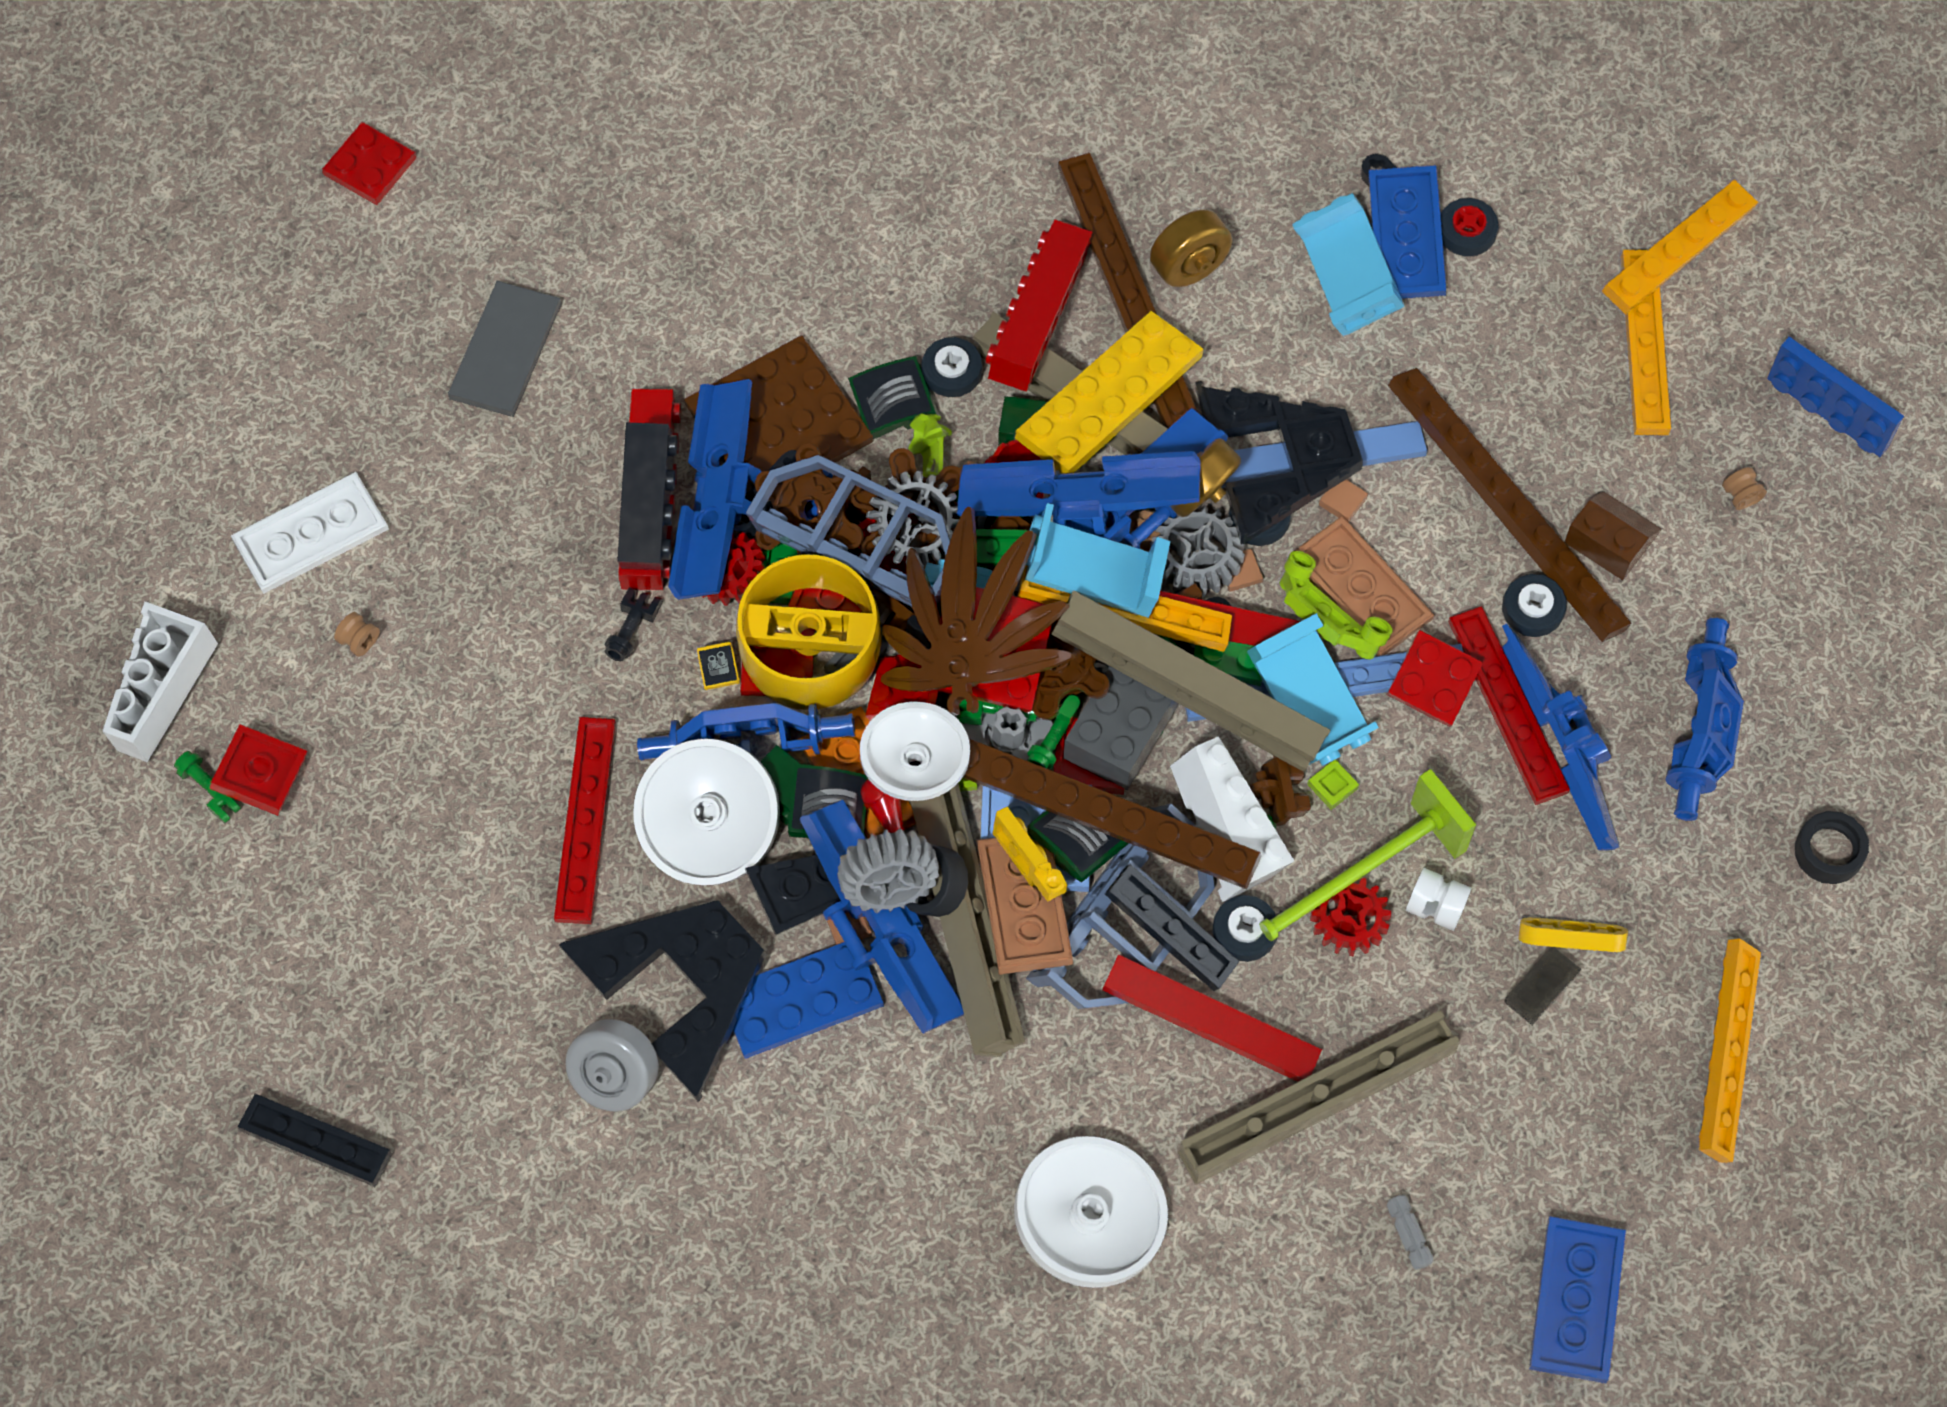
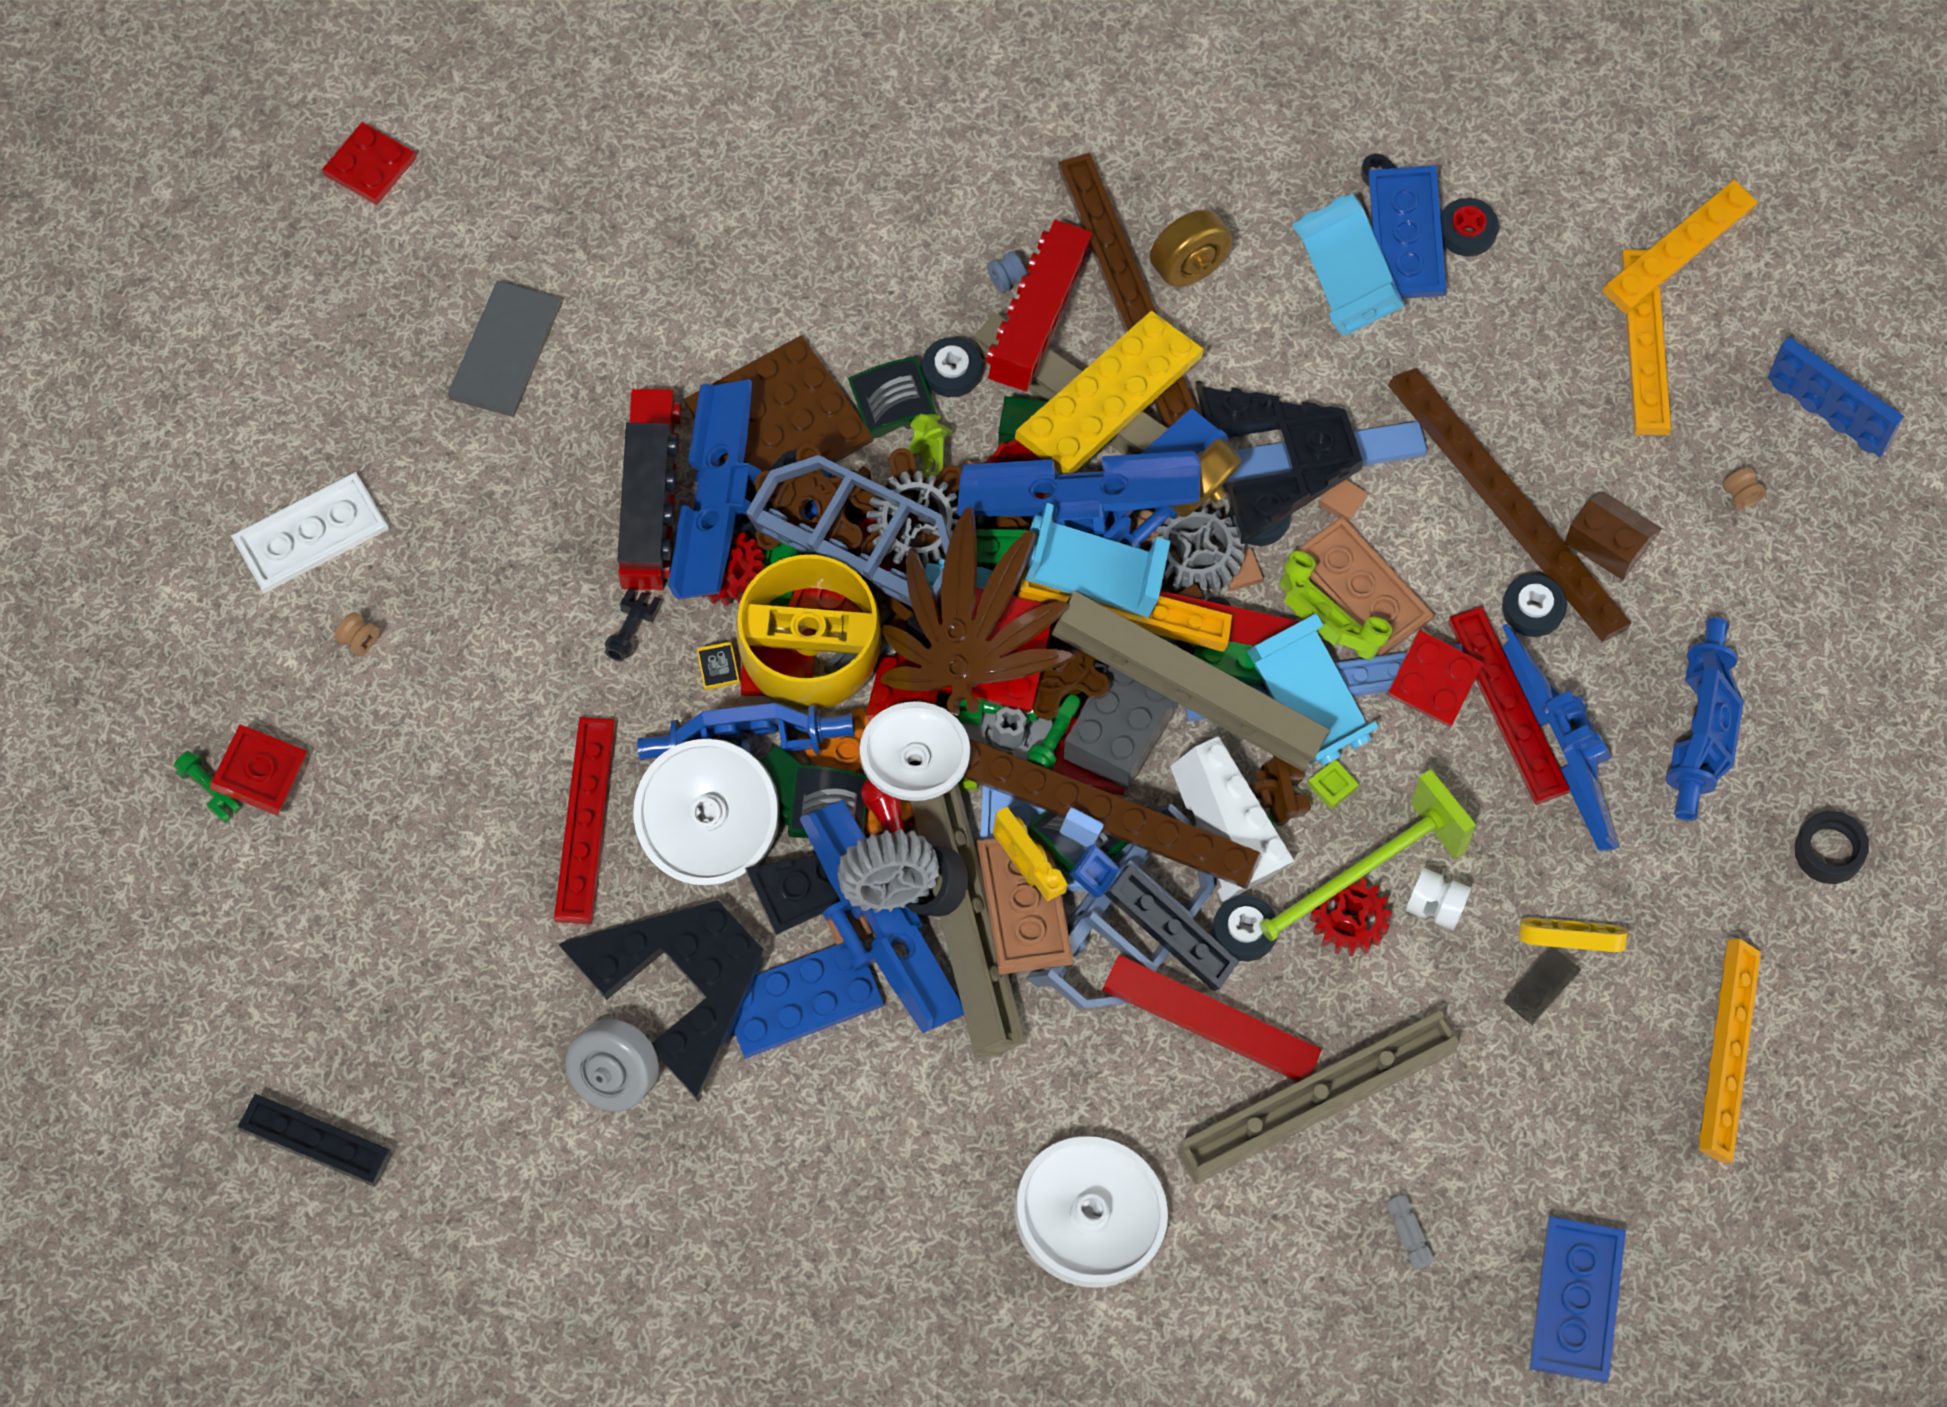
(156, 679): white wedge -> none
(1006, 271): none -> sand blue wheel
(1081, 827): none -> light blue tile
(1094, 871): none -> blue tile

